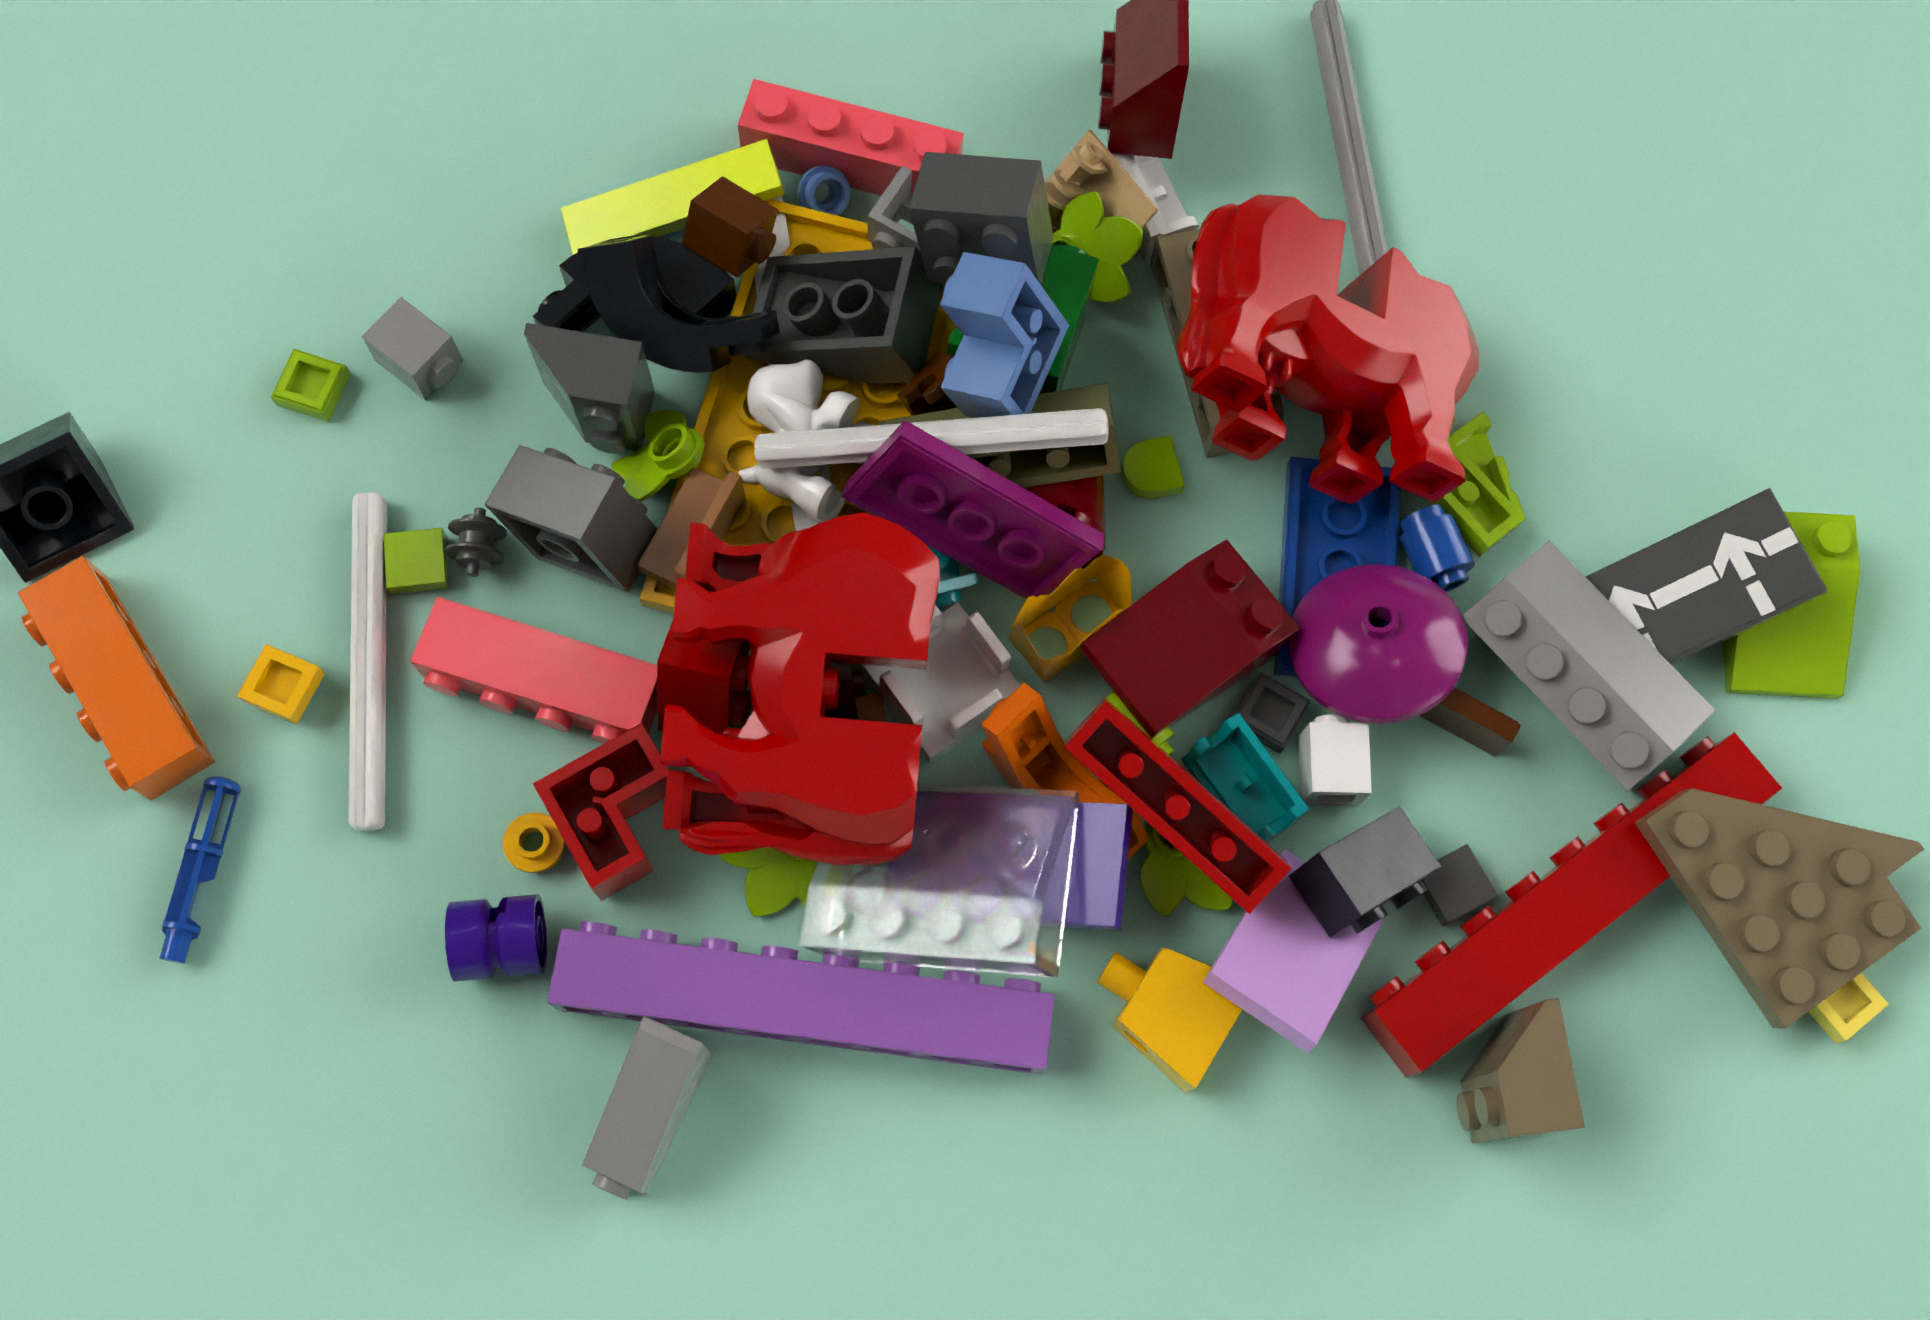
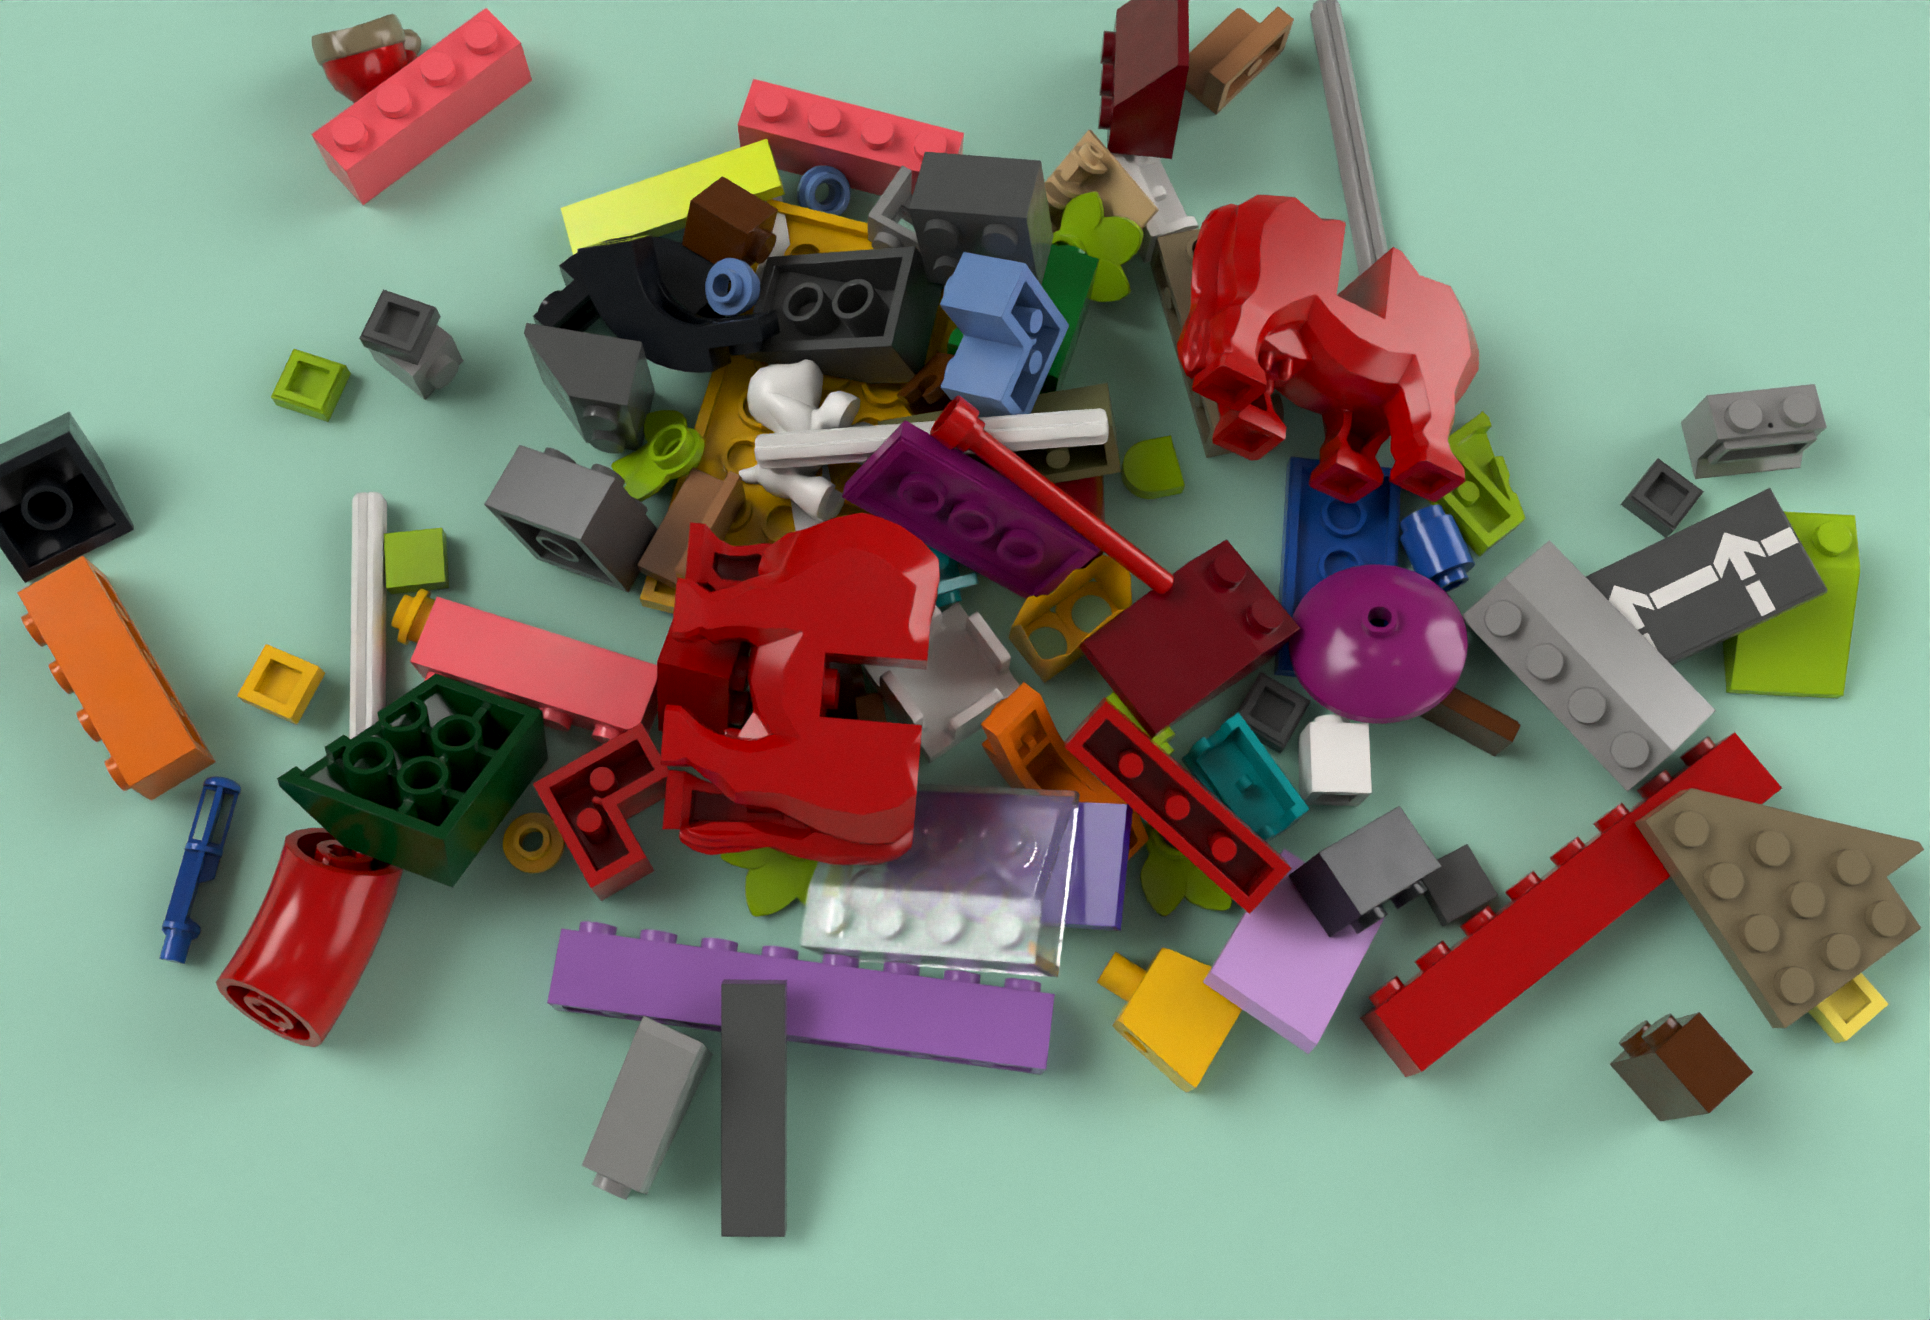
(310, 937): none -> red brick
(365, 54): none -> piece
(400, 327): none -> dark grey tile
(412, 616): none -> yellow plate
(423, 106): none -> coral brick
(425, 777): none -> dark green wedge
(476, 542): dark grey wheel -> none
(497, 937): dark purple wheel -> none
(744, 287): none -> medium blue plate
(753, 1108): none -> dark grey tile
(961, 428): none -> red piece
(1235, 56): none -> medium nougat panel
(1522, 1079): dark tan slope -> none
(1662, 498): none -> dark grey tile
(1679, 1066): none -> reddish brown brick
(1752, 430): none -> light grey window

